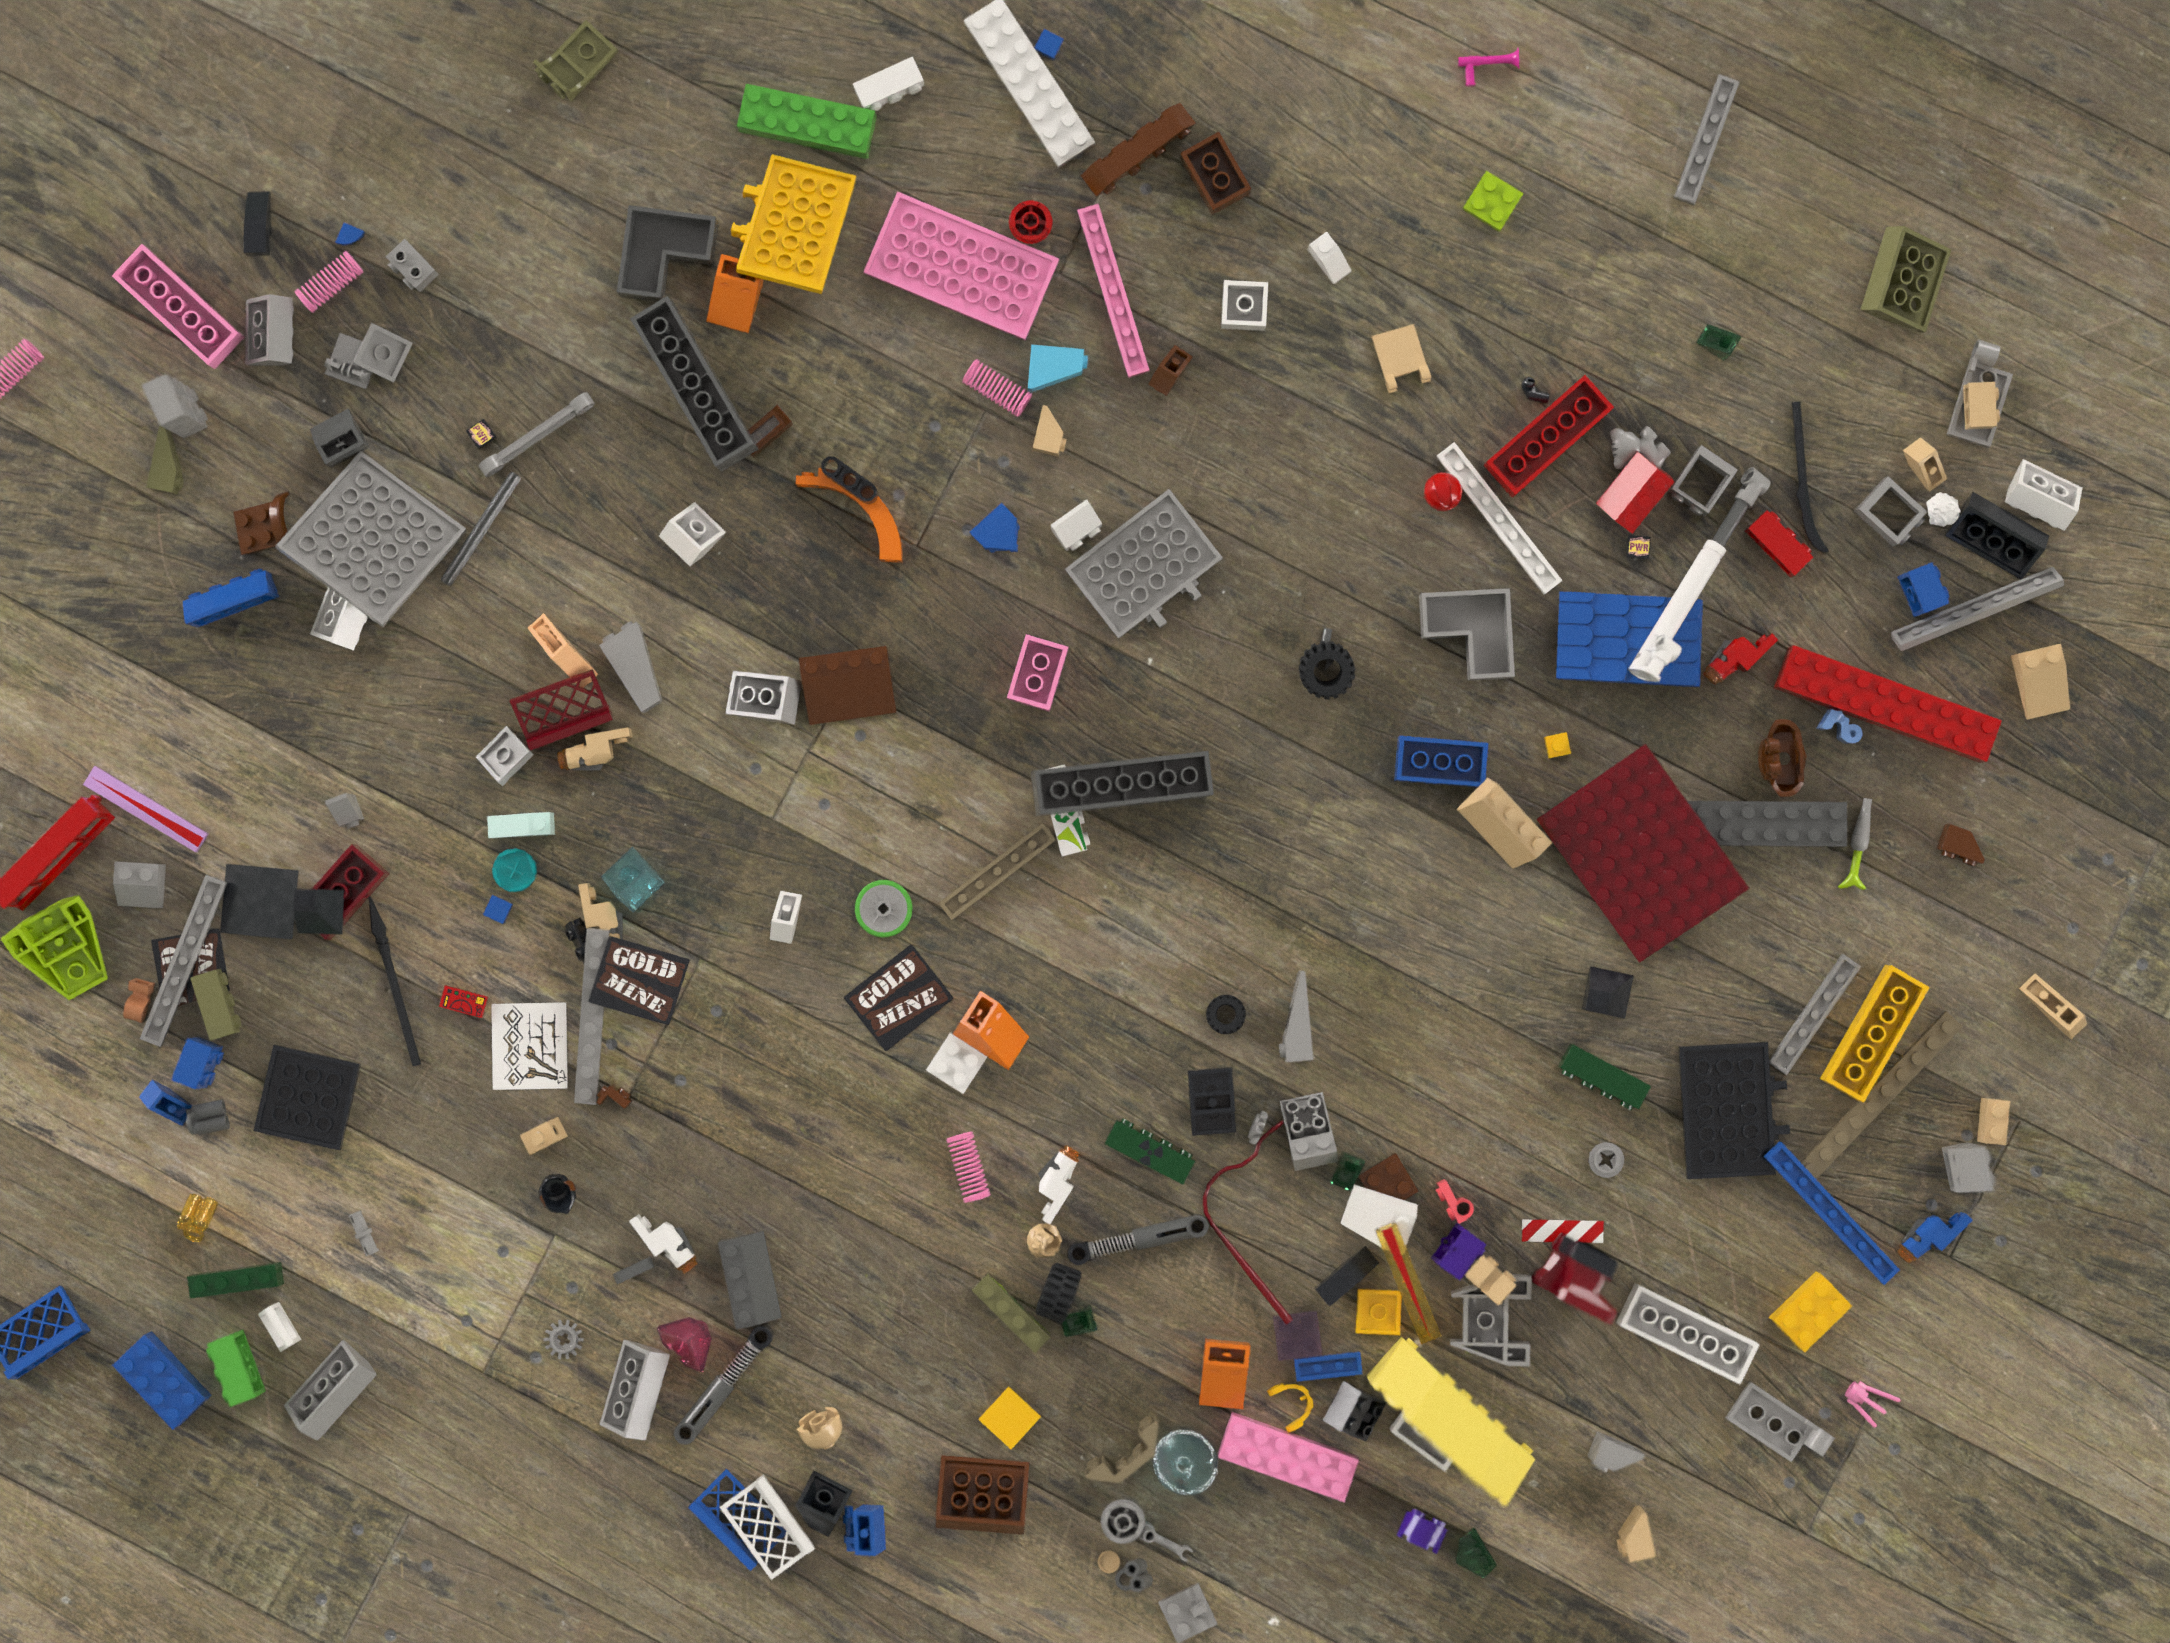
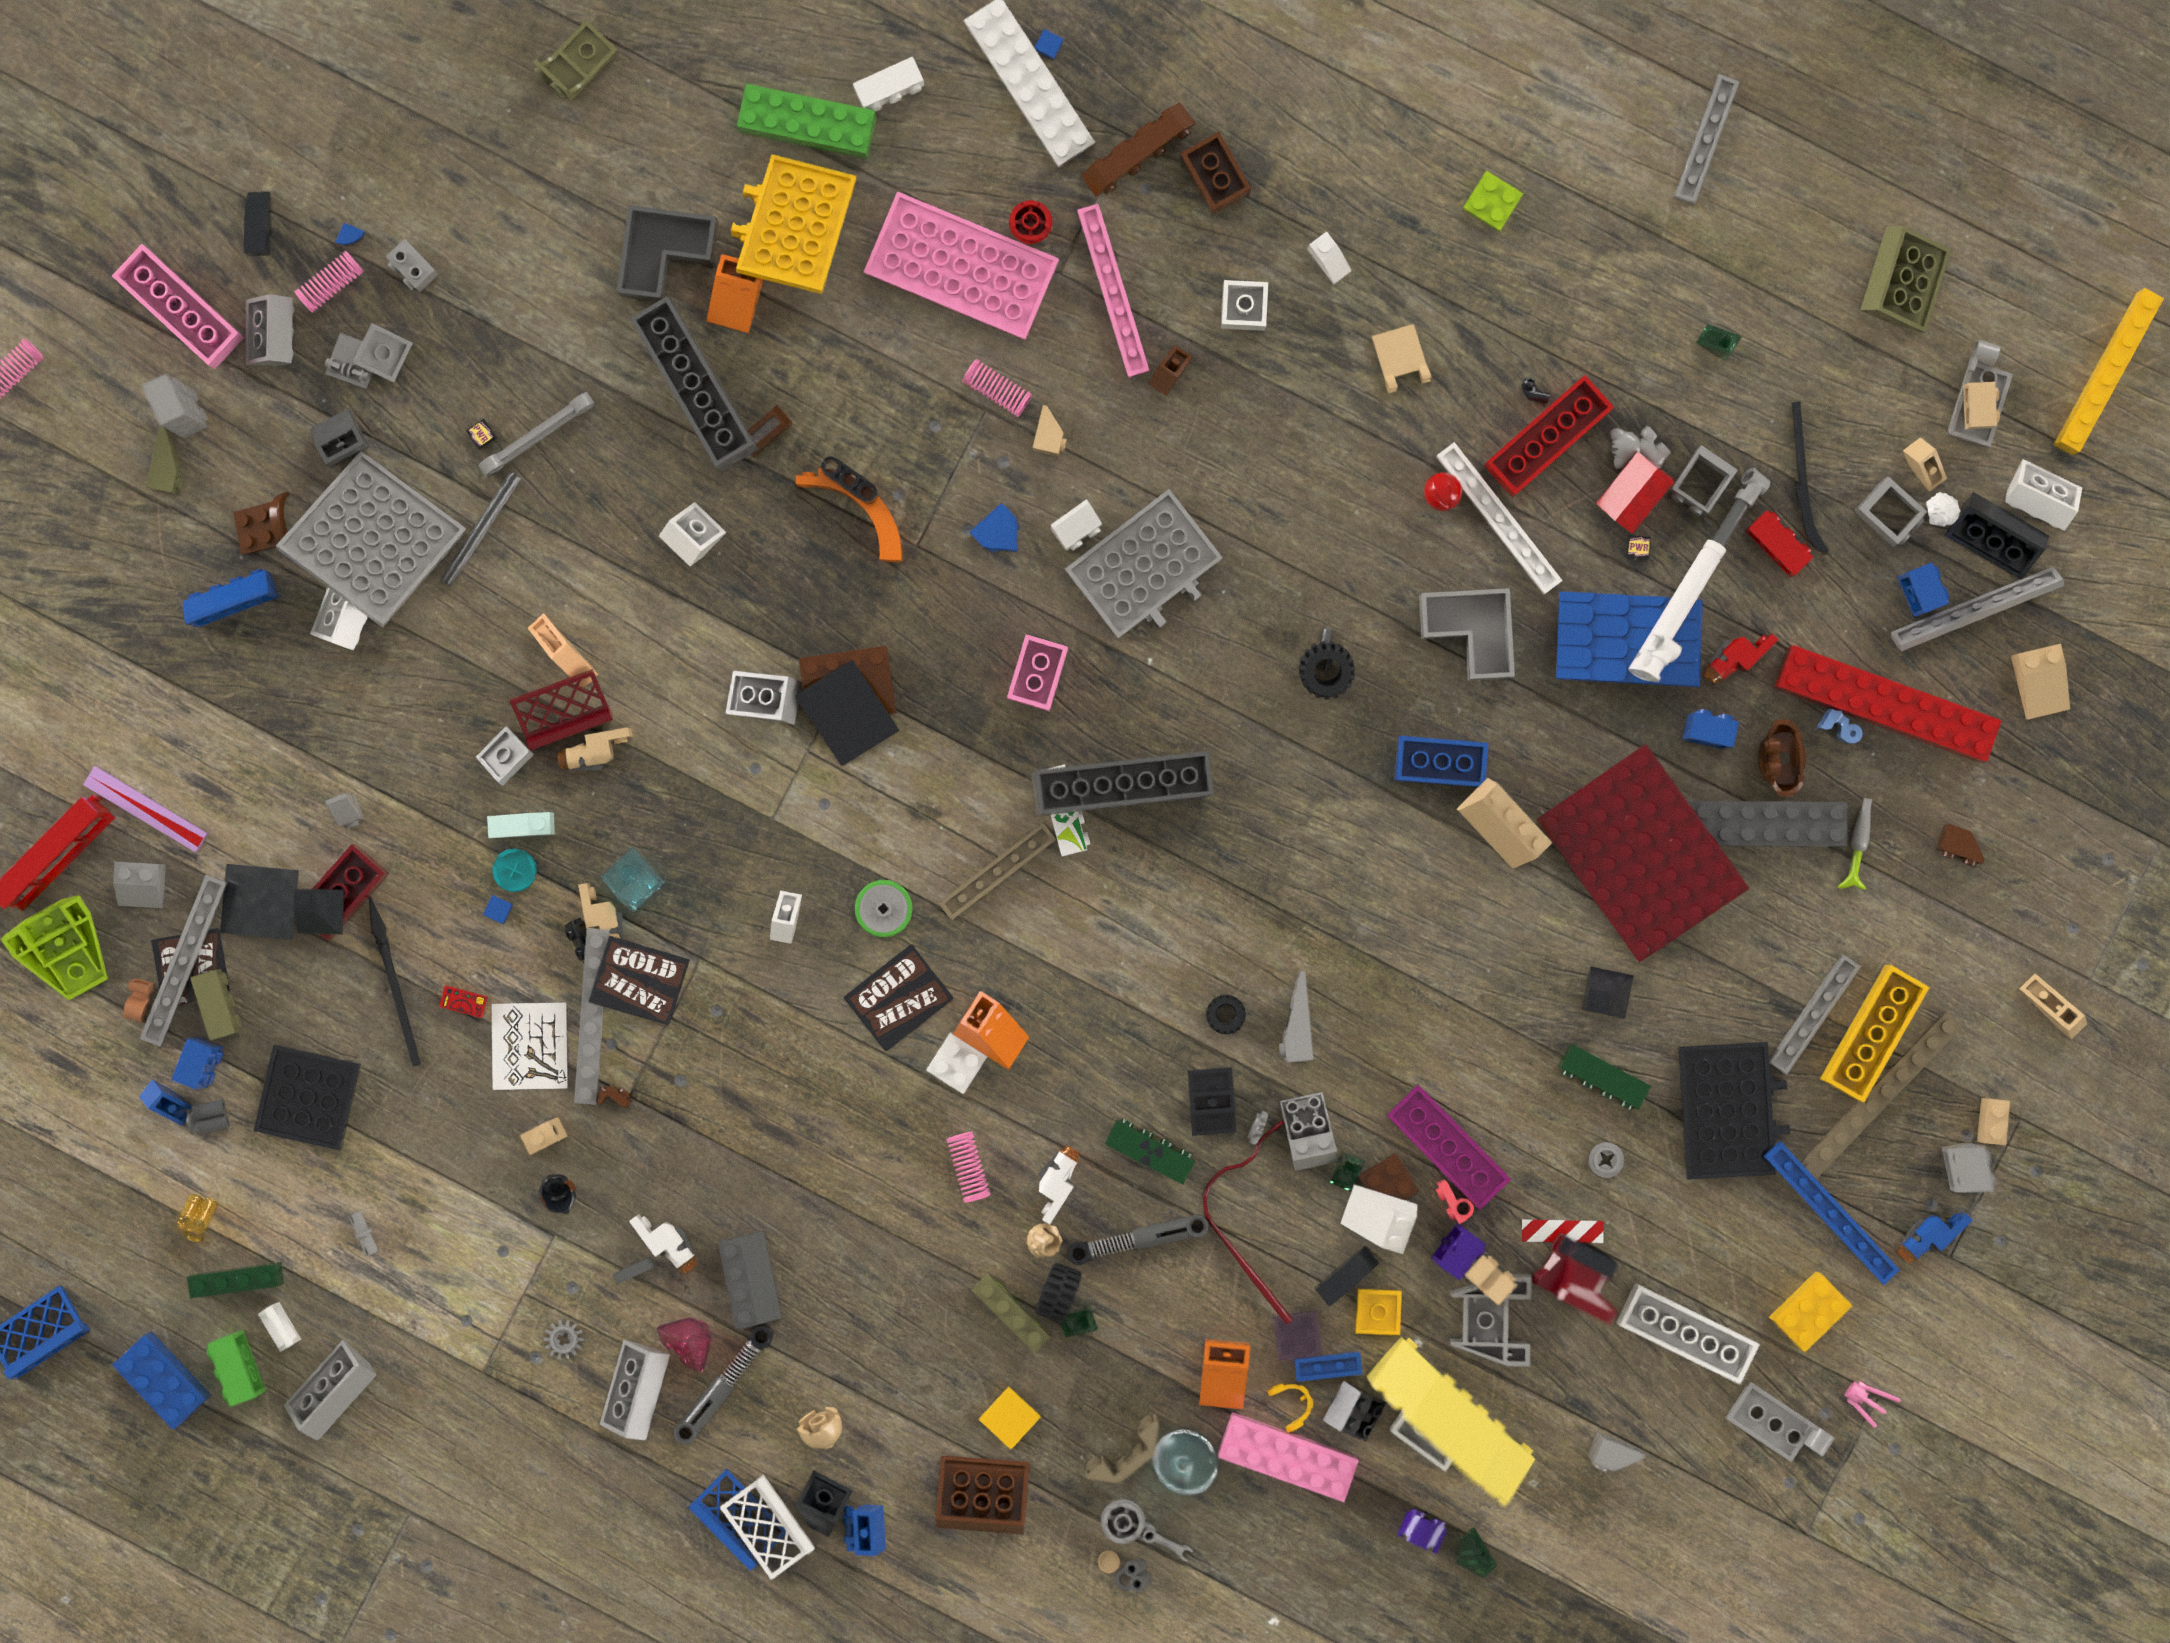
(632, 663): light grey slope -> none
(847, 712): none -> black sticker
(1053, 365): medium azure slope -> none
(1187, 1612): light grey hinge -> none
(1408, 1282): clear yellow tile -> none
(1448, 1147): none -> magenta plate
(1471, 61): dark pink piece -> none
(1557, 745): yellow plate -> none
(1635, 1537): tan slope -> none
(1710, 730): none -> blue brick
(2108, 371): none -> yellow brick

